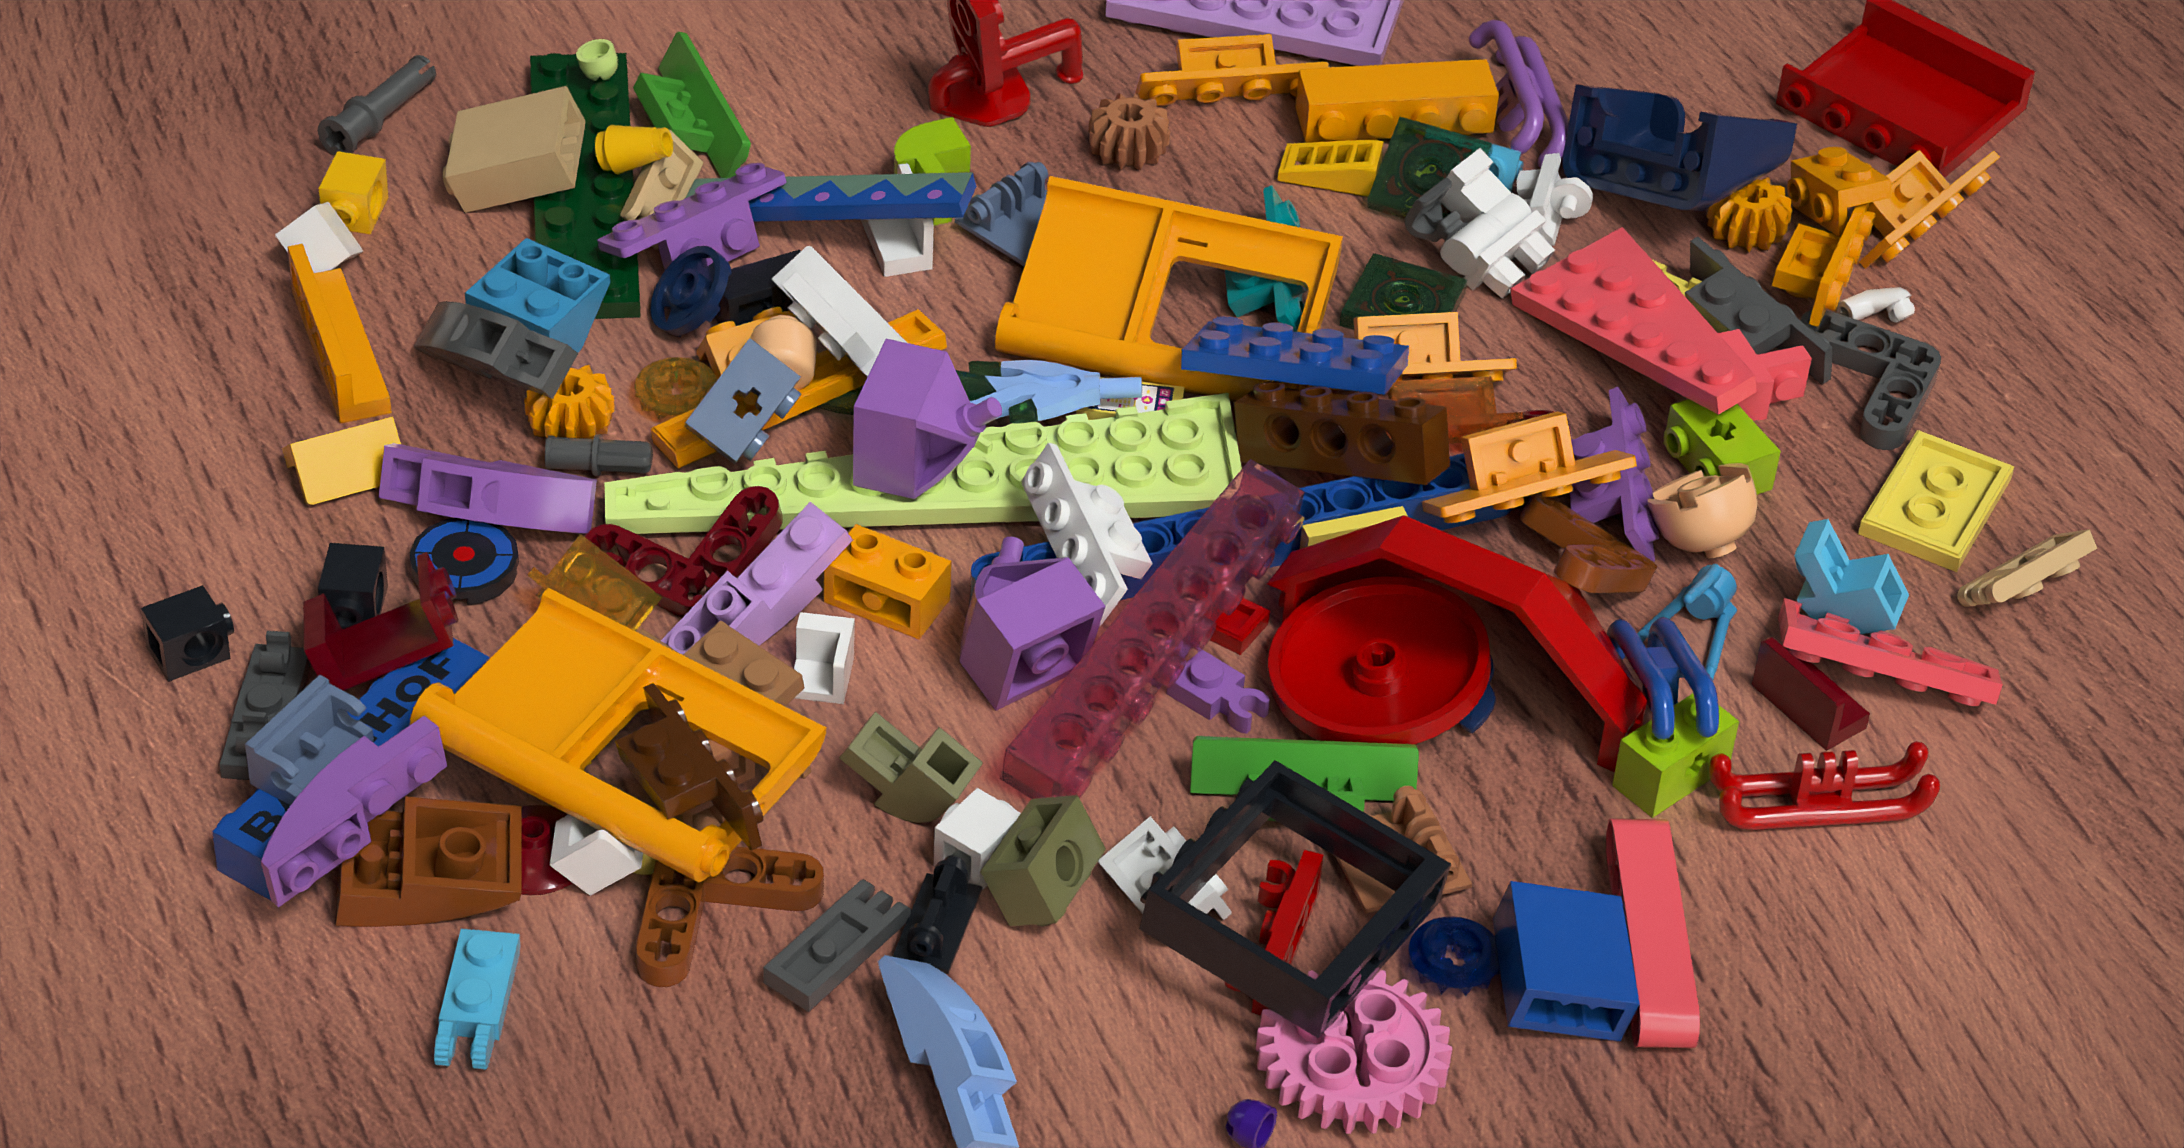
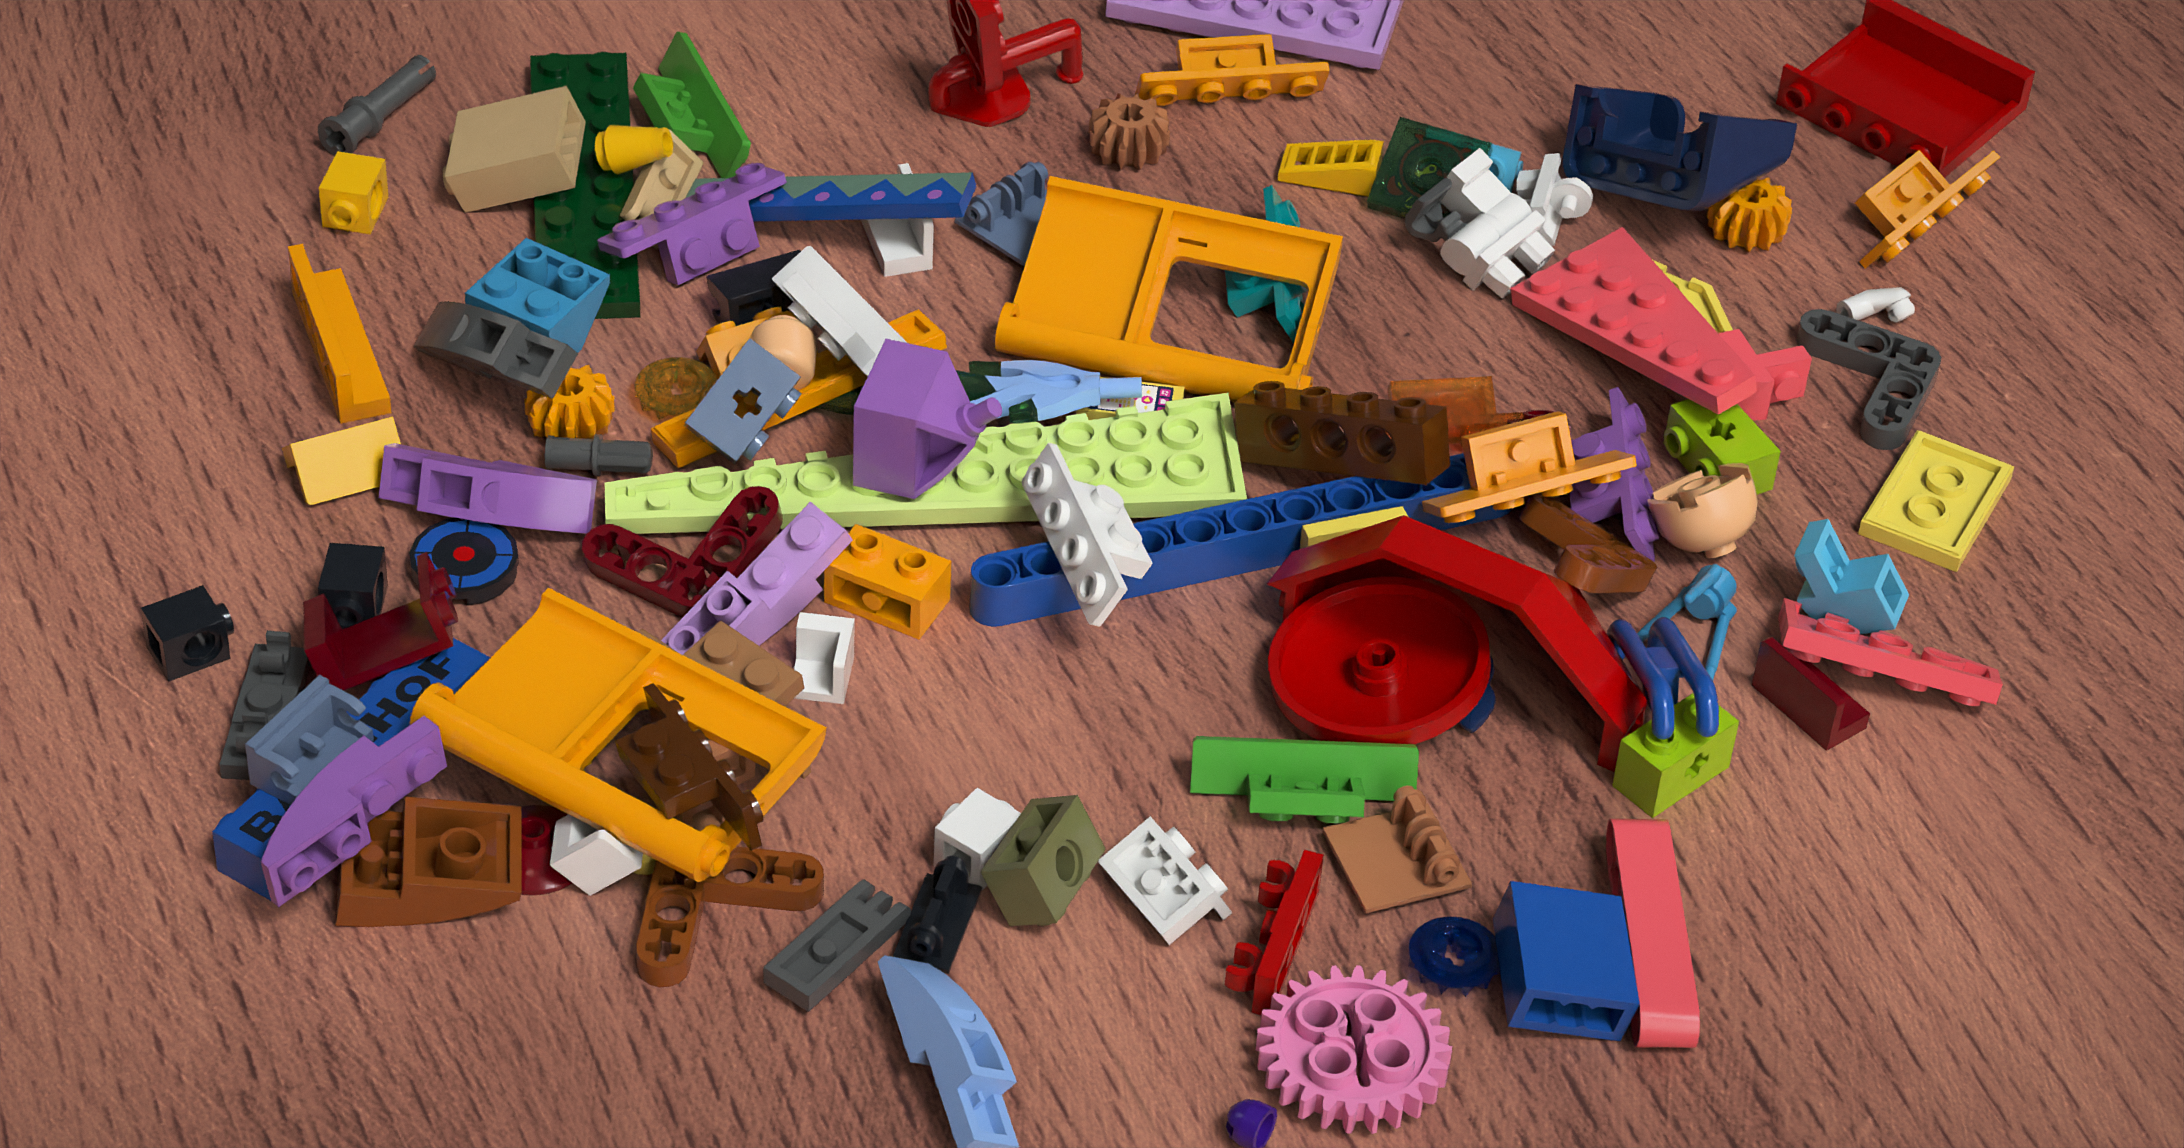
(323, 237): white panel -> none
(477, 994): medium azure hinge -> none
(597, 59): yellowish green hinge -> none
(599, 583): clear yellow bracket -> none
(690, 291): dark blue wheel -> none
(912, 779): olive brick -> none
(934, 148): lime brick -> none
(1027, 624): medium lavender piece -> none
(1215, 687): medium lavender plate -> none
(1241, 627): red tile -> none
(1251, 500): clear pink brick -> none
(1296, 357): blue plate -> none
(1336, 827): black window -> none
(1371, 98): light orange brick -> none
(1401, 289): clear green tile -> none
(1432, 345): light orange bracket -> none
(1524, 89): medium lavender piece -> none
(1738, 302): dark grey bracket -> none
(1821, 263): light orange bracket -> none
(1824, 792): red piece -> none
(1832, 182): light orange bracket -> none
(2024, 572): tan hinge -> none

